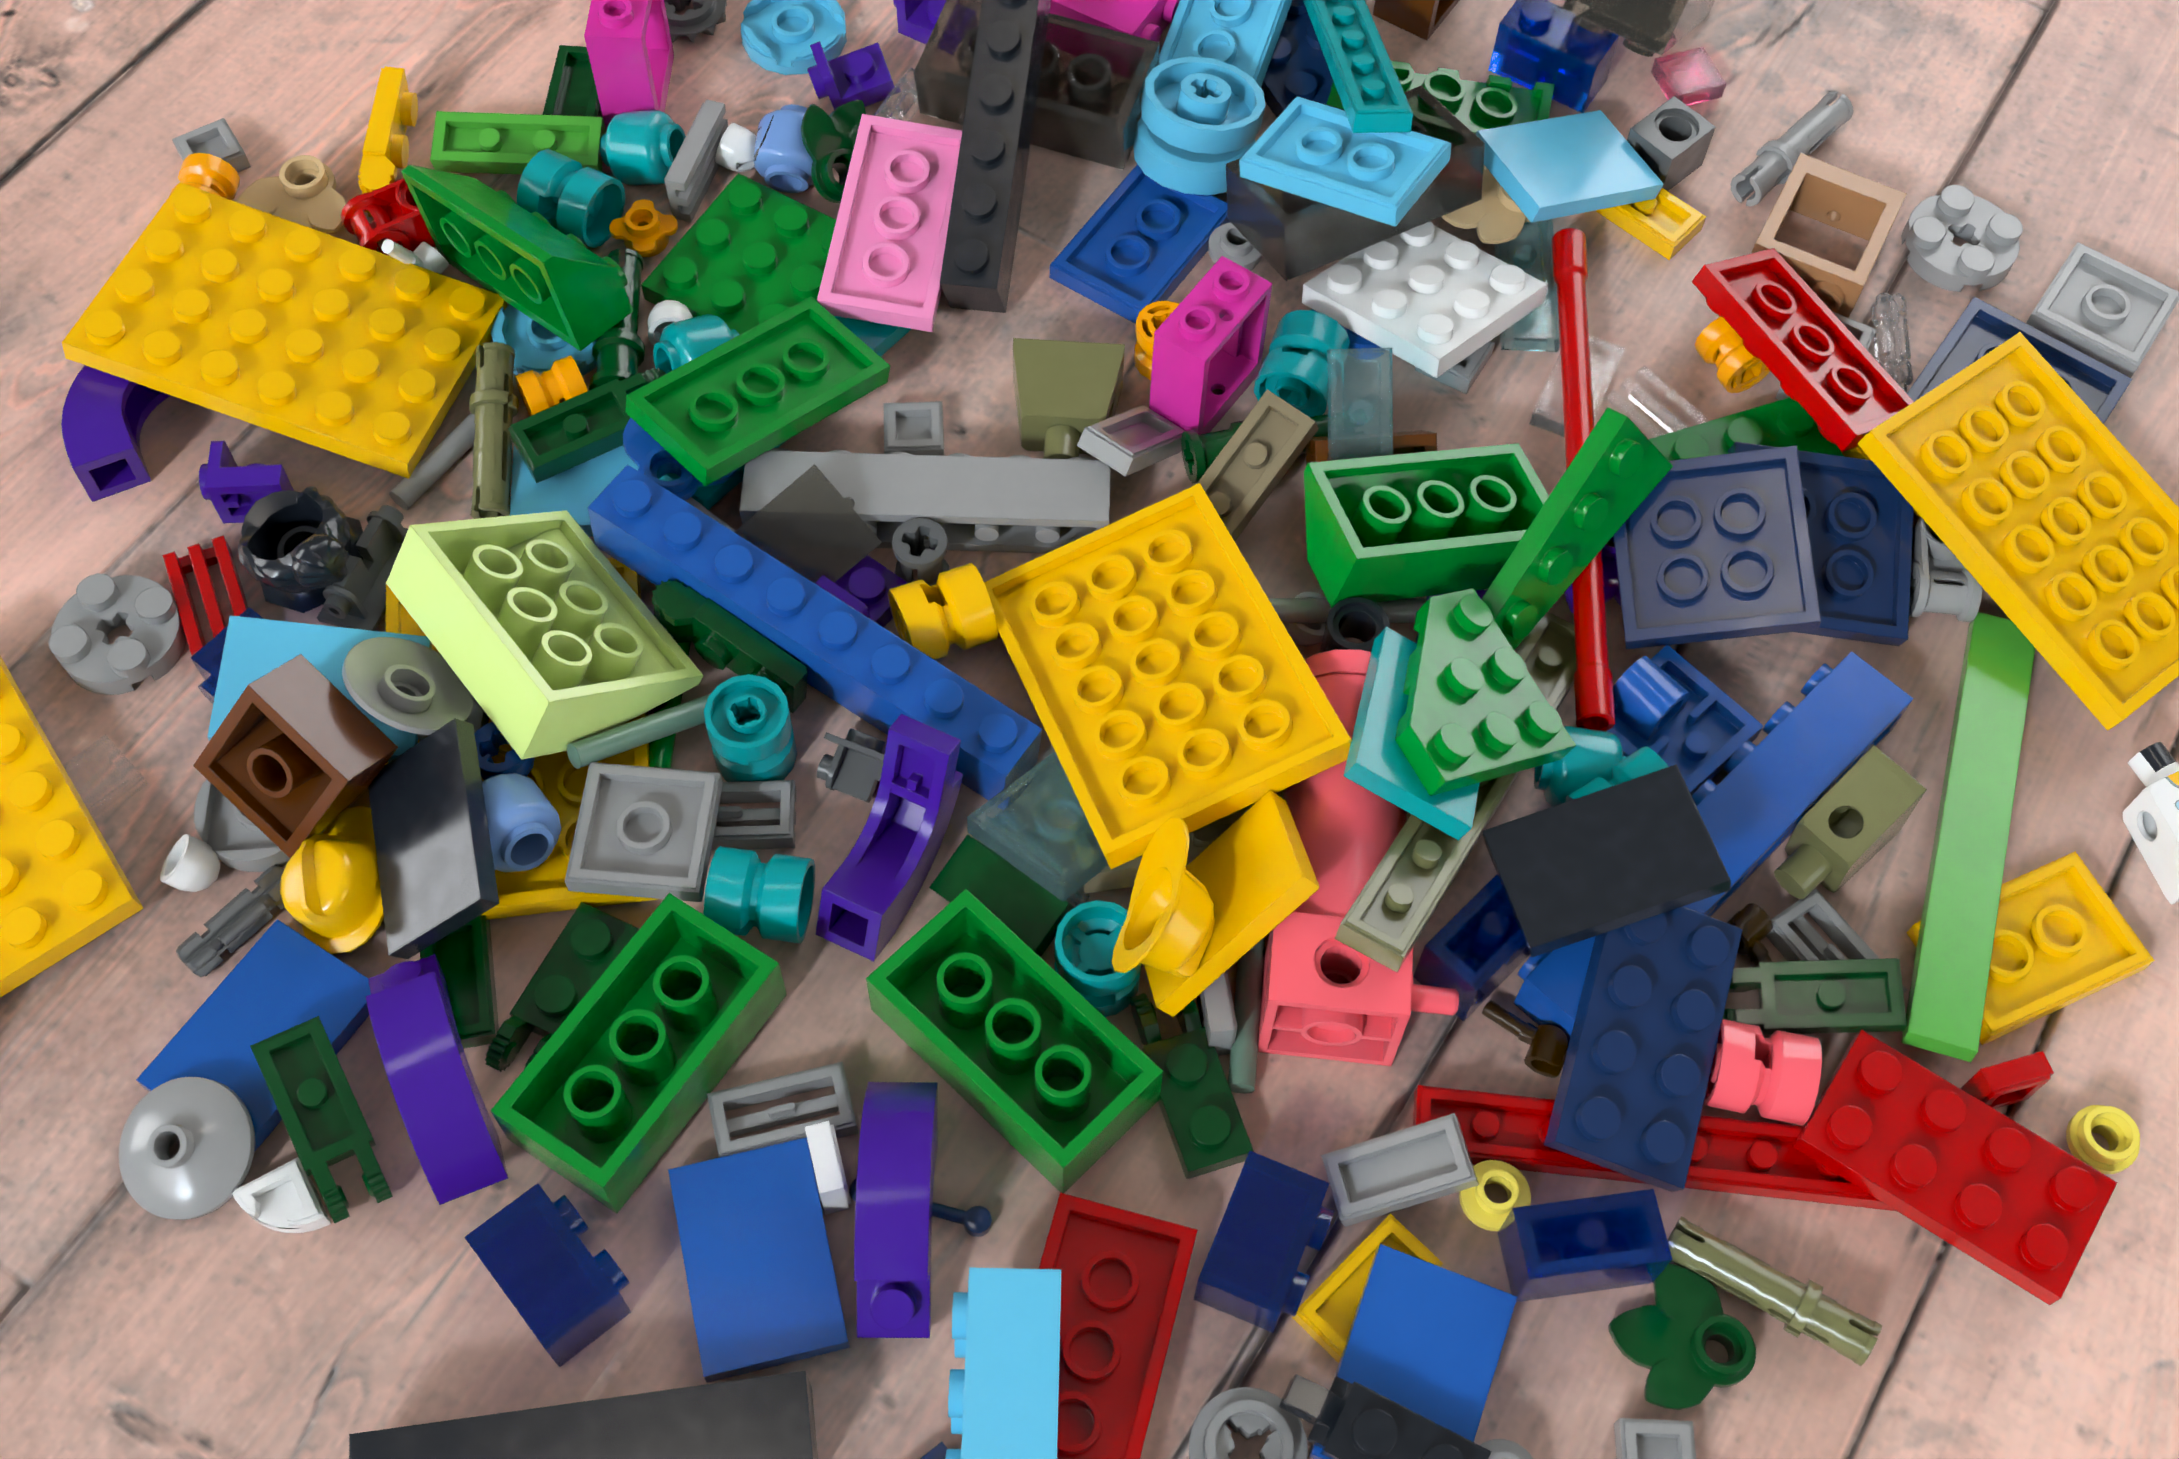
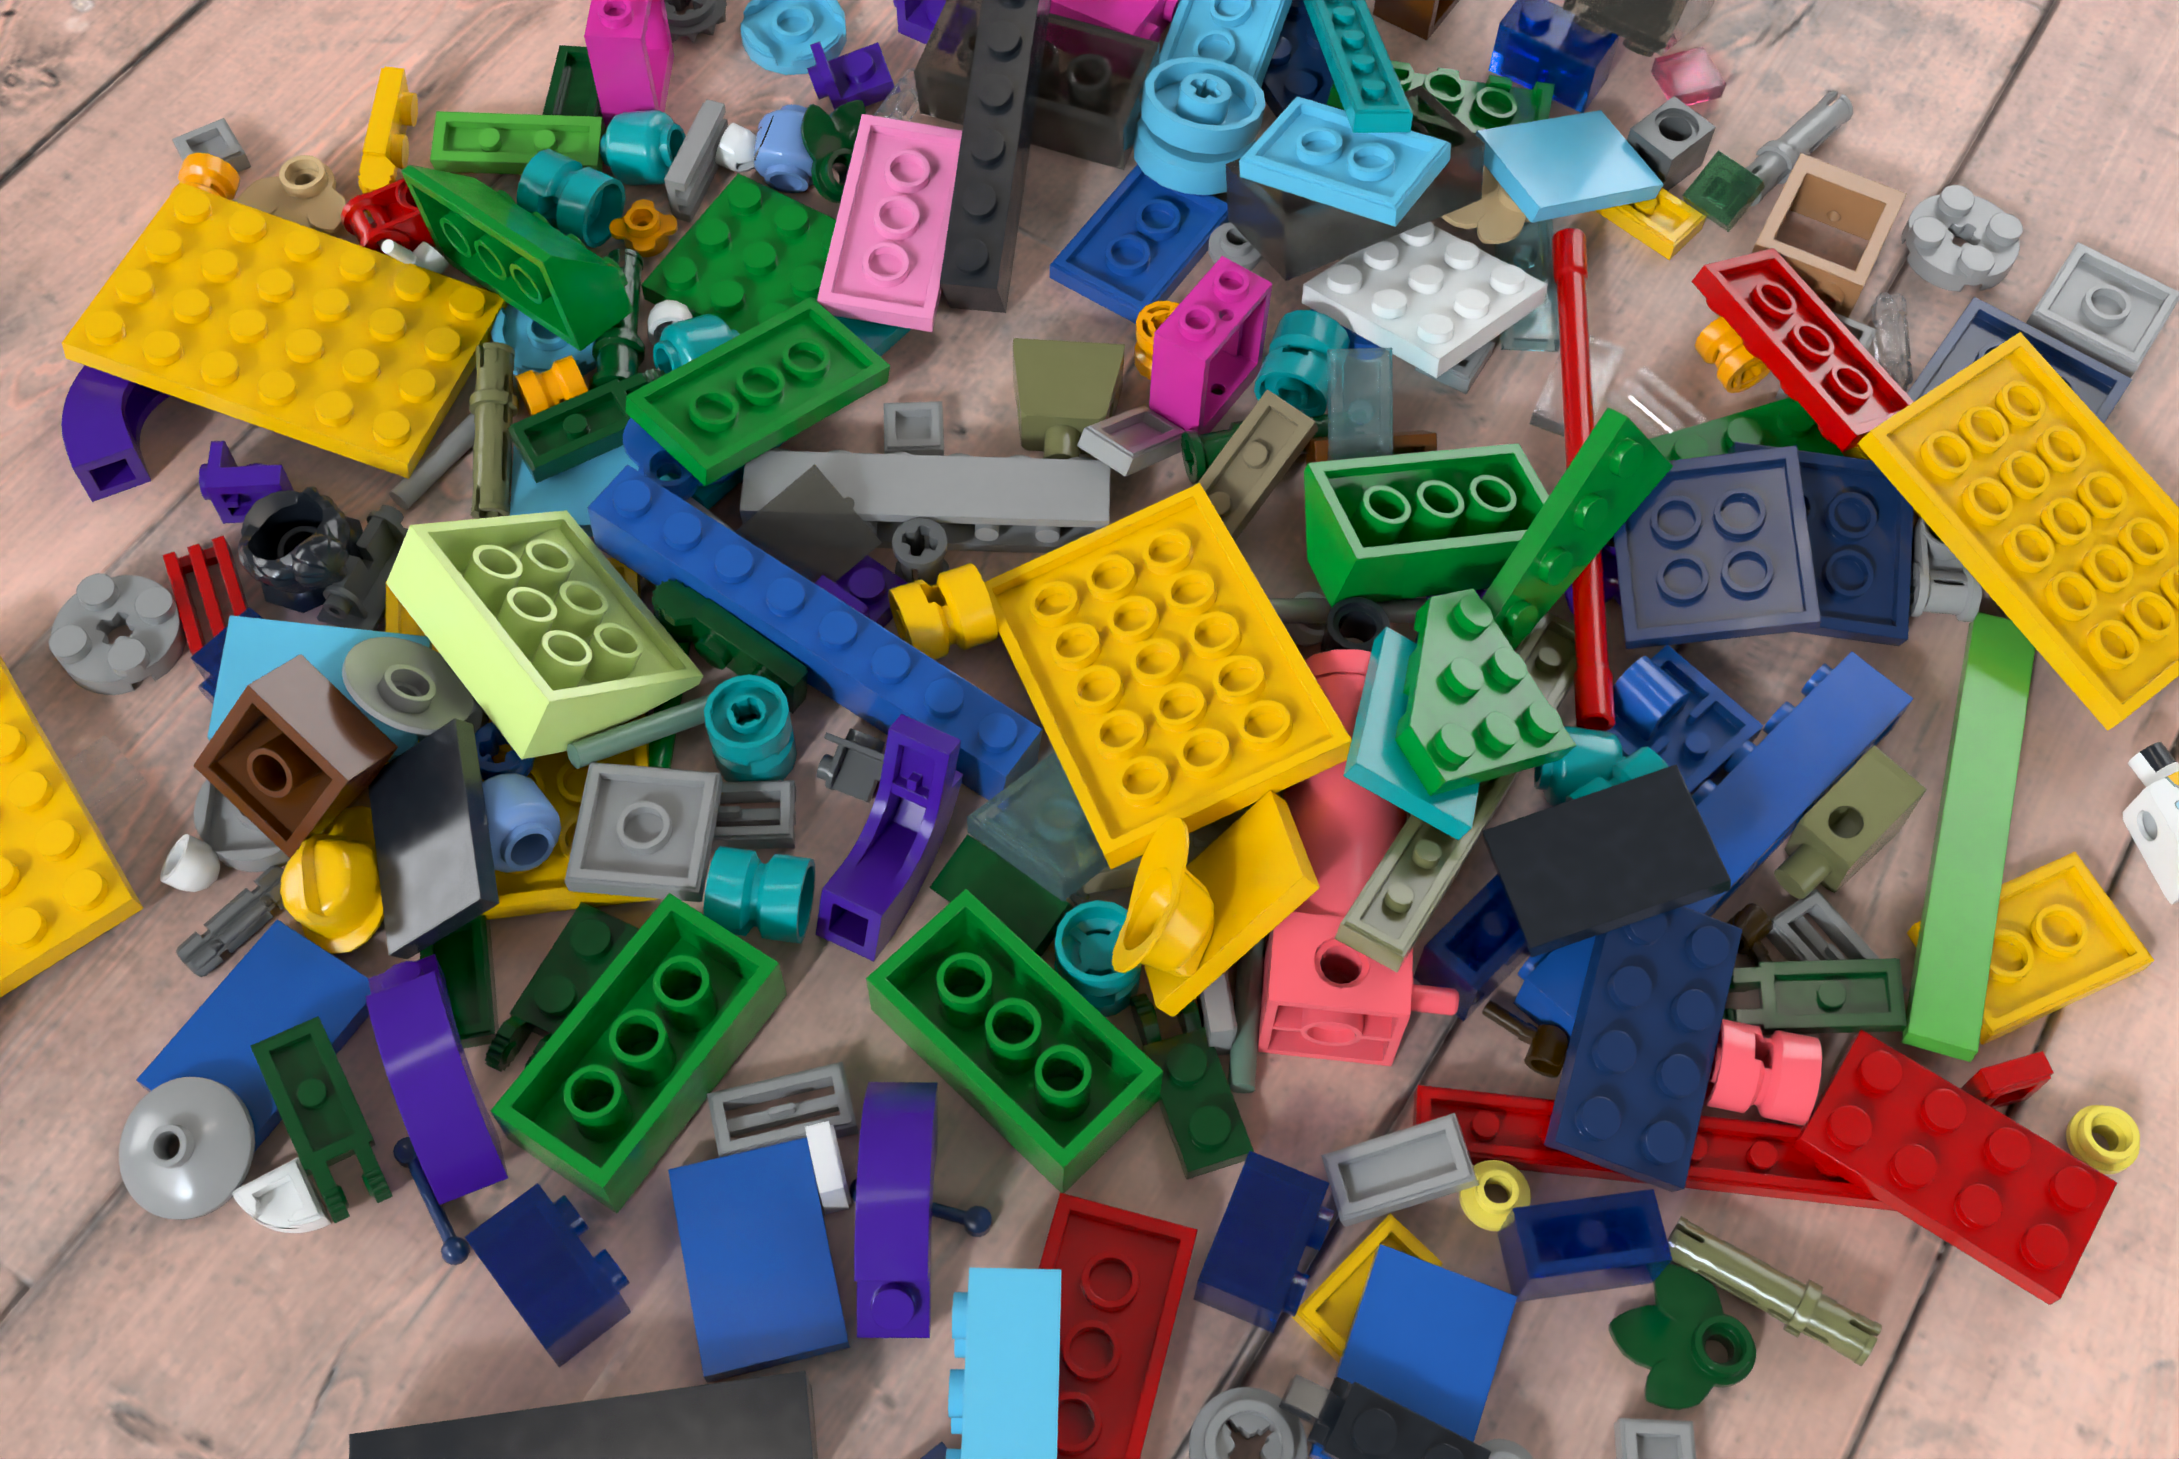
(454, 1249): none -> dark blue hinge
(1723, 191): none -> clear green tile

